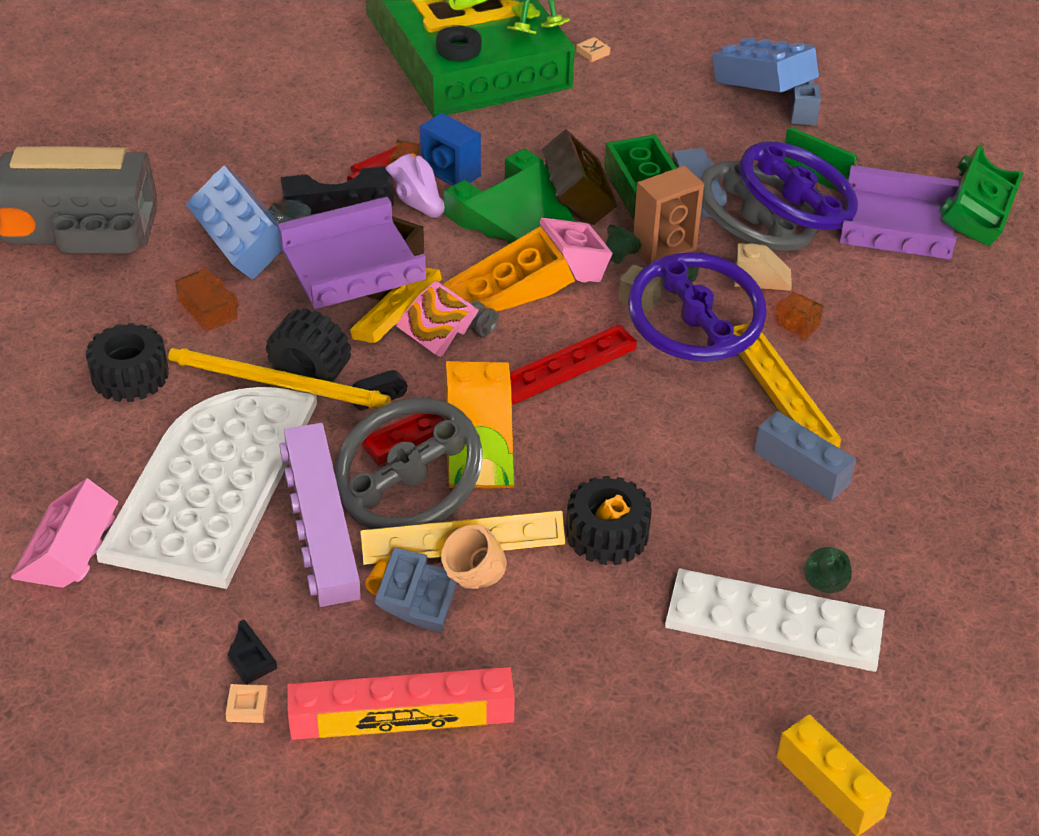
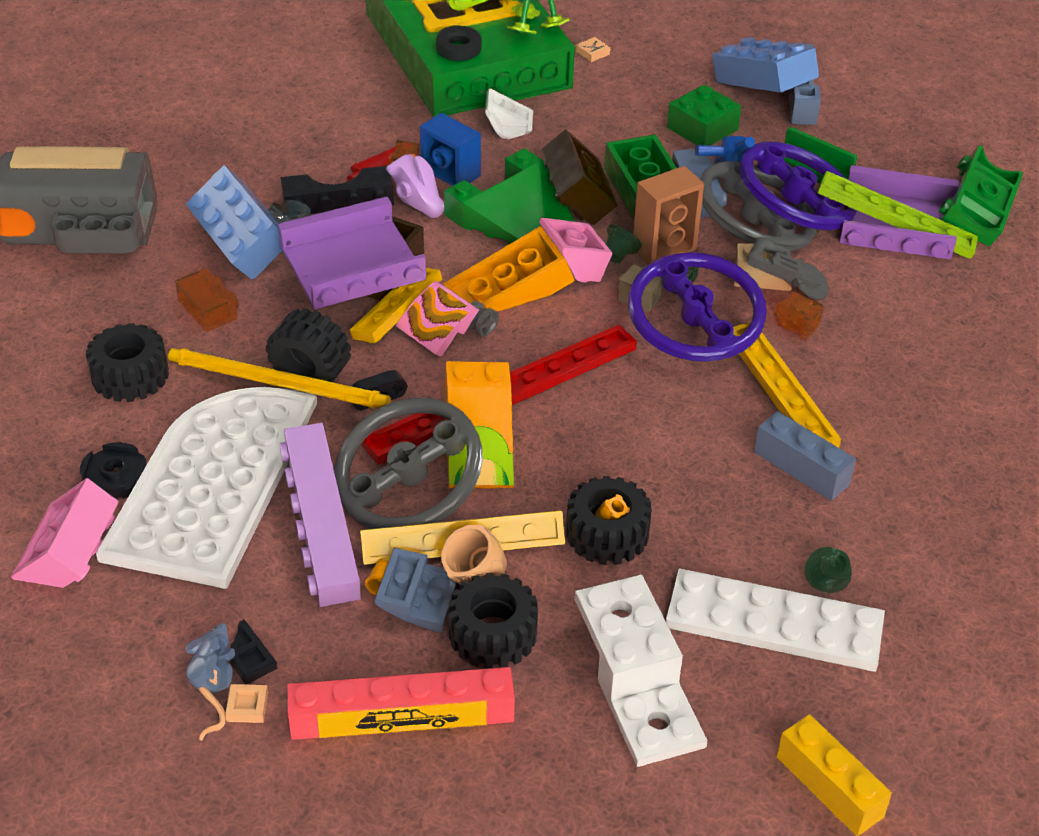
(114, 455): none -> black plate
(210, 668): none -> sand blue animal
(493, 641): none -> black tyre
(508, 116): none -> white slope
(640, 670): none -> white bracket
(703, 116): none -> green brick
(731, 150): none -> blue bar
(781, 265): none -> dark grey piece
(893, 212): none -> lime tile

